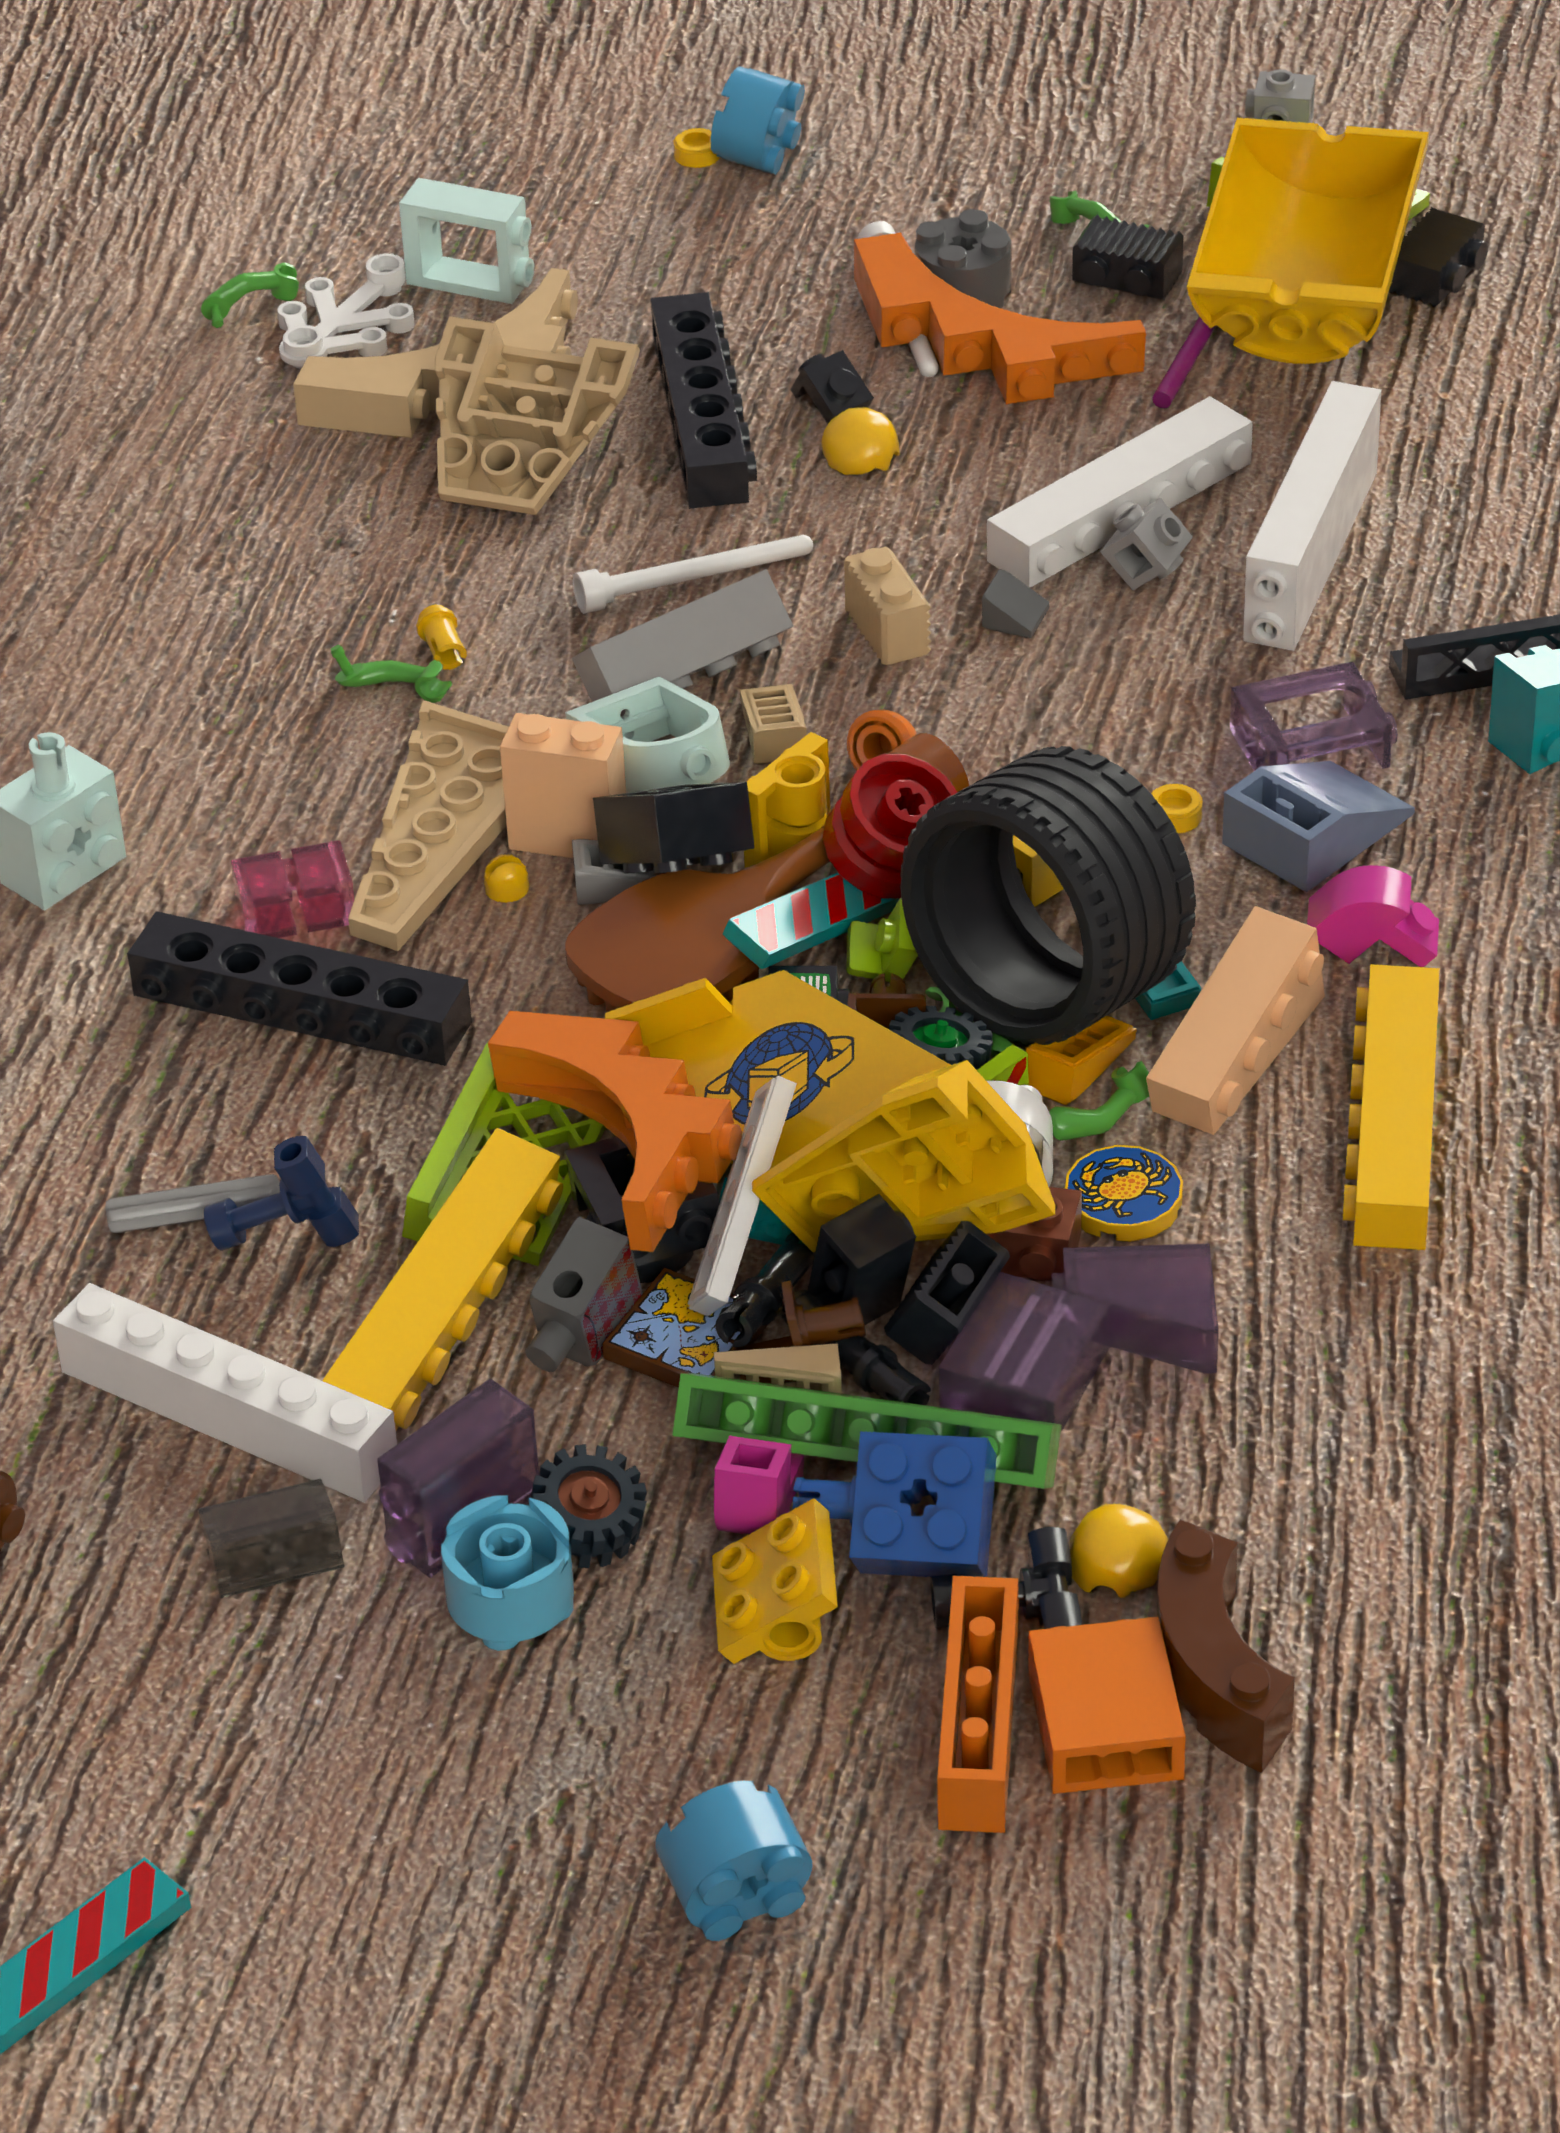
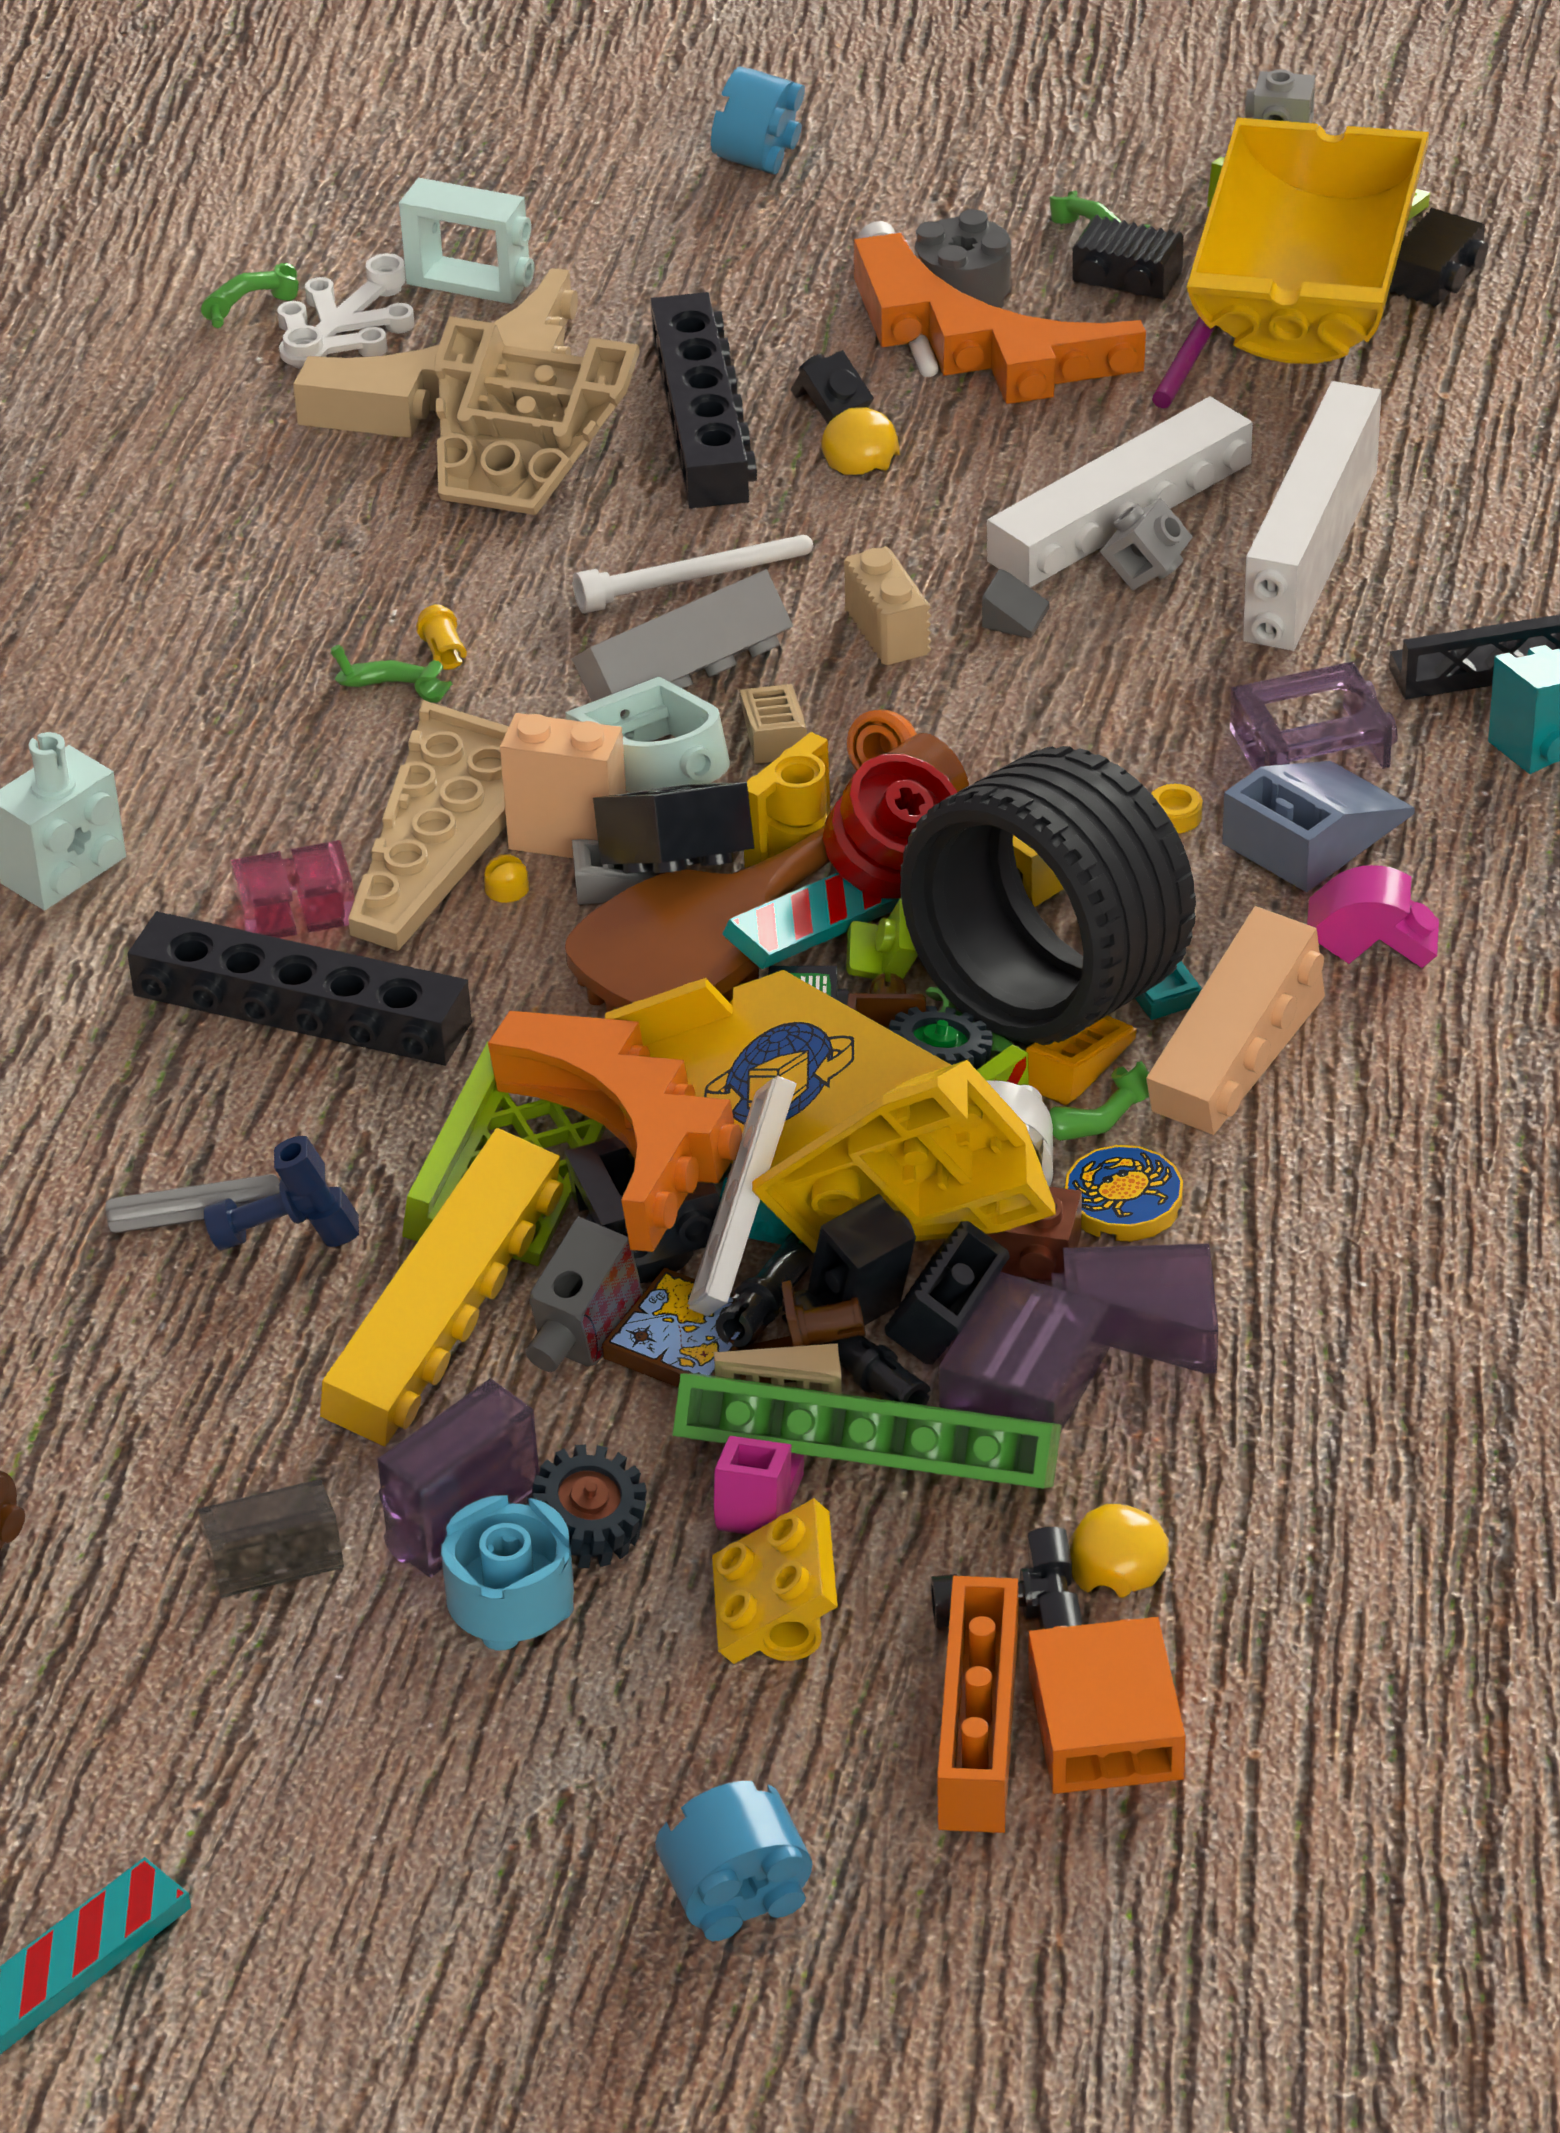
(224, 1391): white brick -> none
(693, 148): yellow tile -> none
(893, 1476): blue brick -> none
(1219, 1679): reddish brown brick -> none
(1395, 1109): yellow brick -> none

